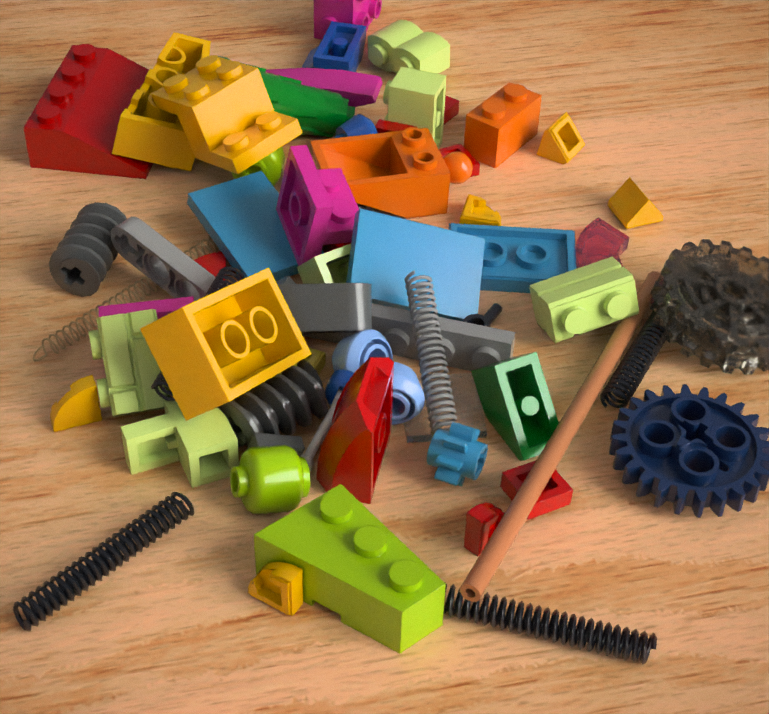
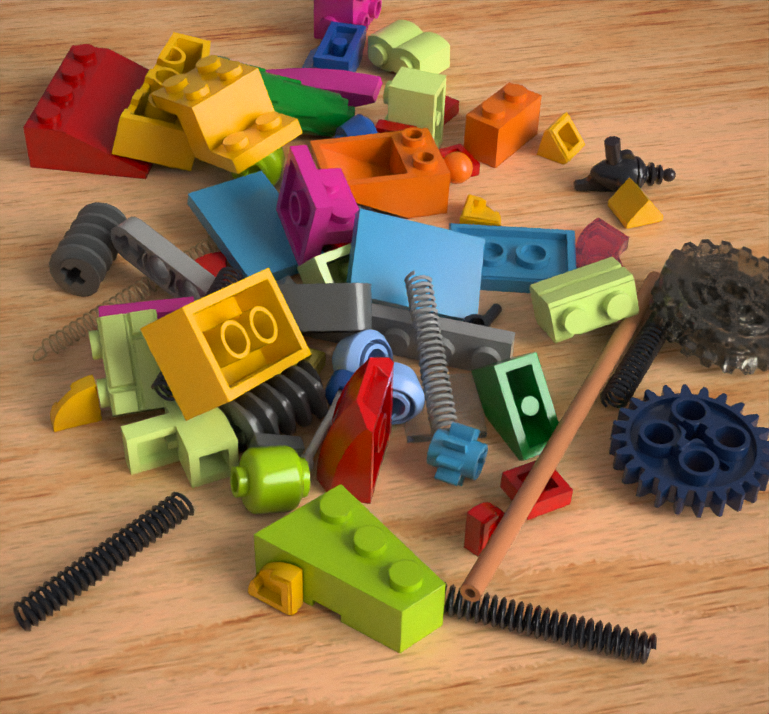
(618, 167): none -> black piece

